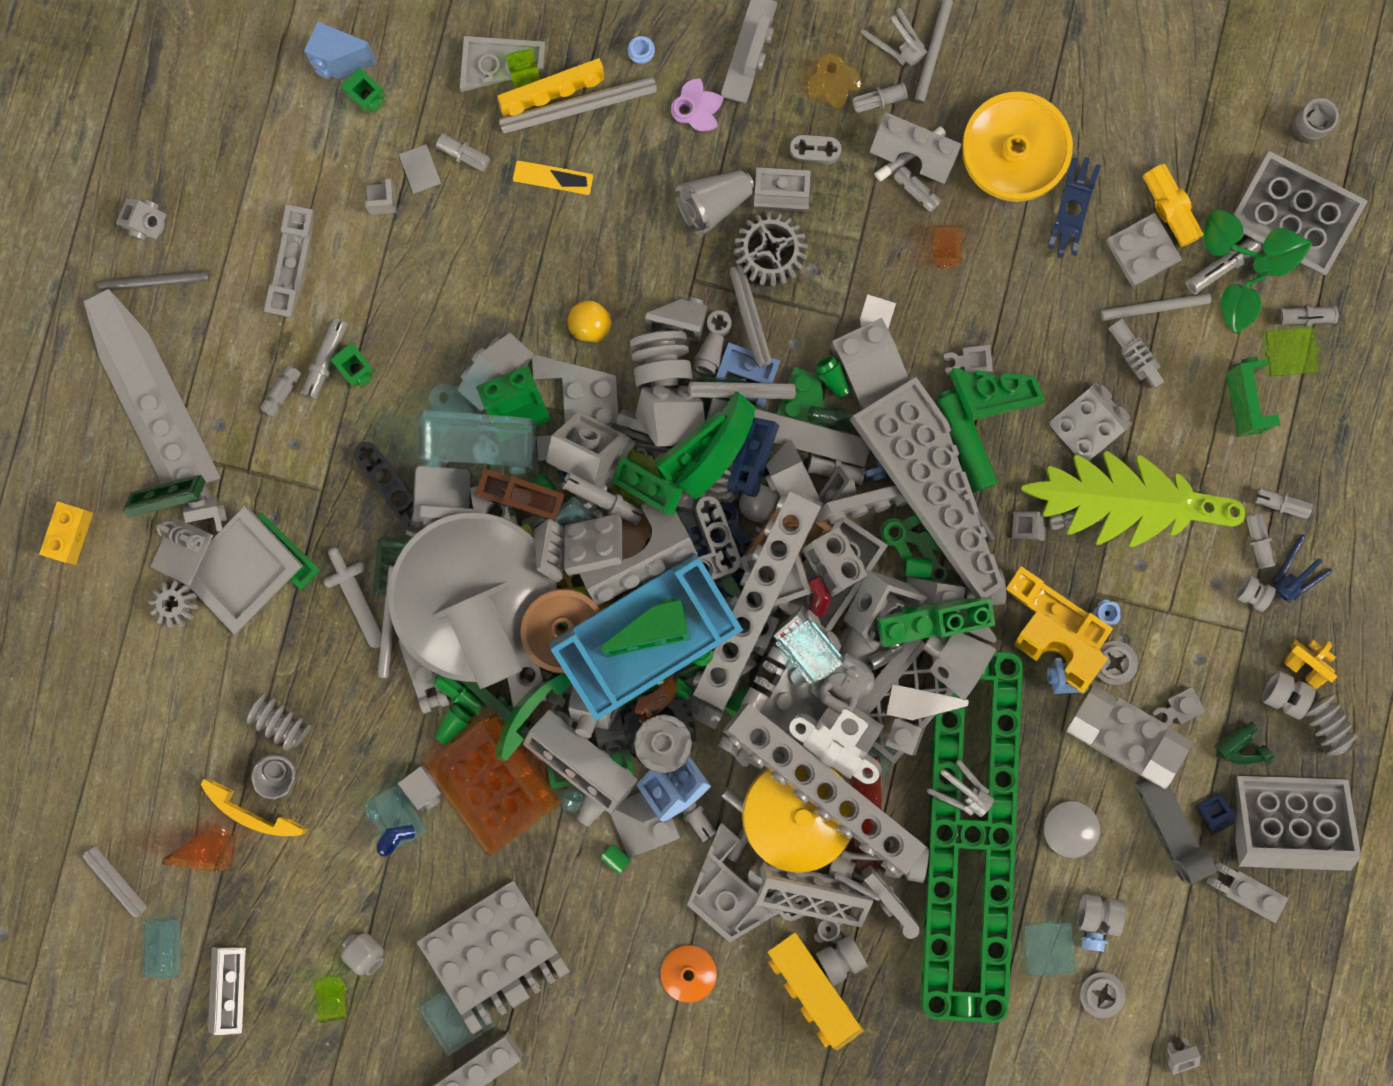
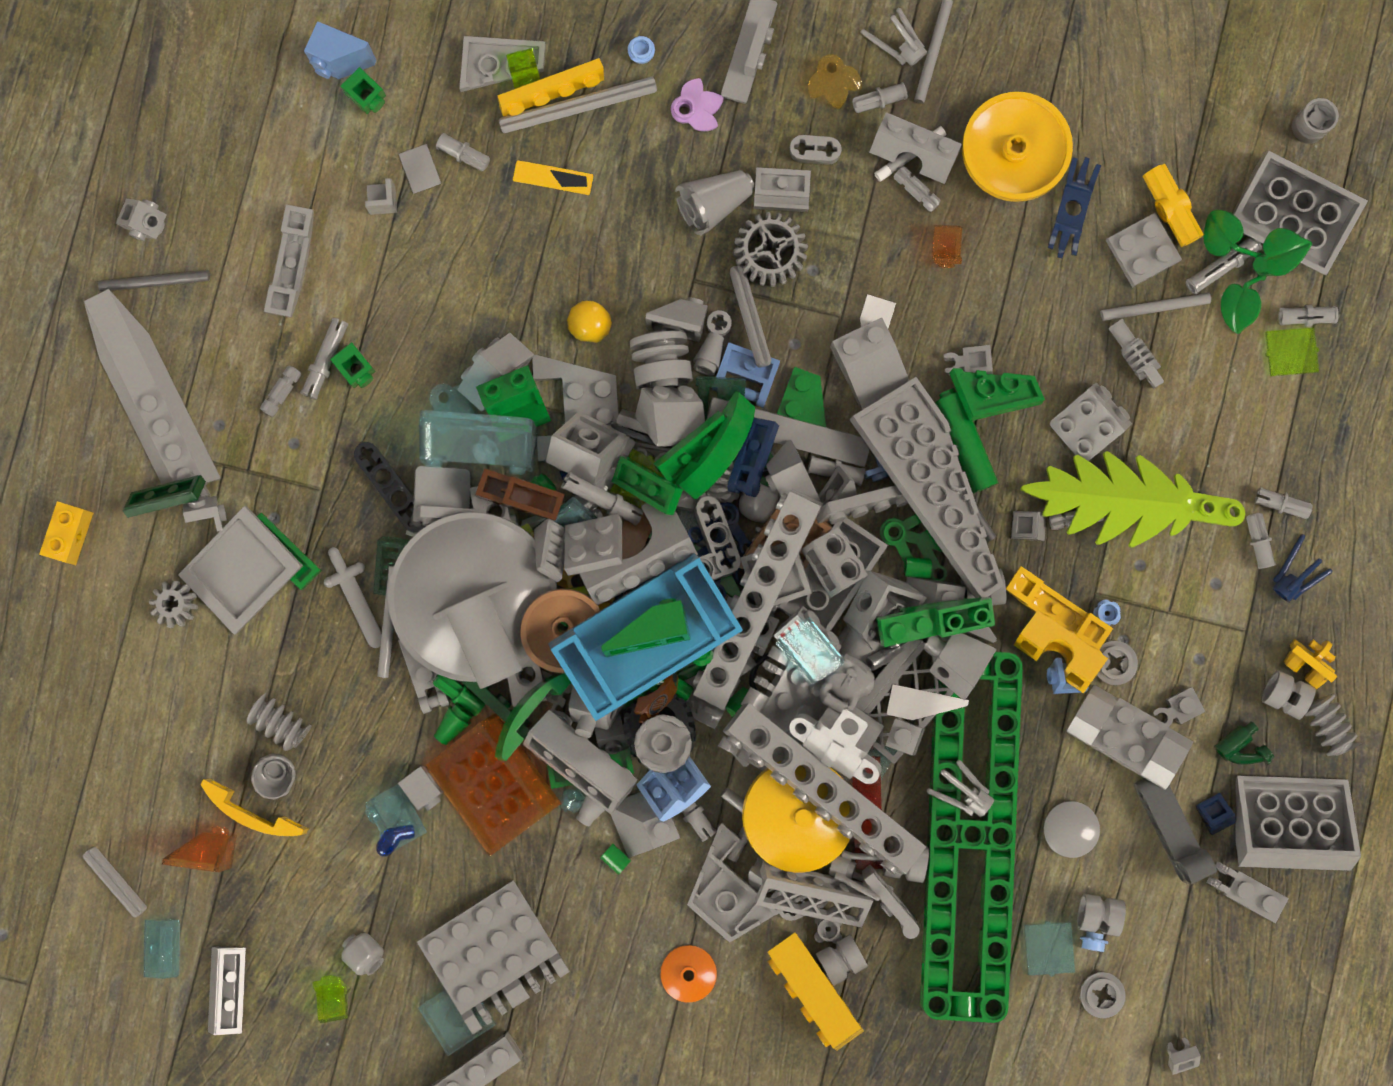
(180, 549): light grey hinge -> none
(748, 390): light grey axle -> none
(821, 597): dark red arm -> none
(833, 375): green cone -> none
(833, 417): clear green pin -> none
(1245, 399): green panel -> none
(1256, 593): light grey wheel -> none

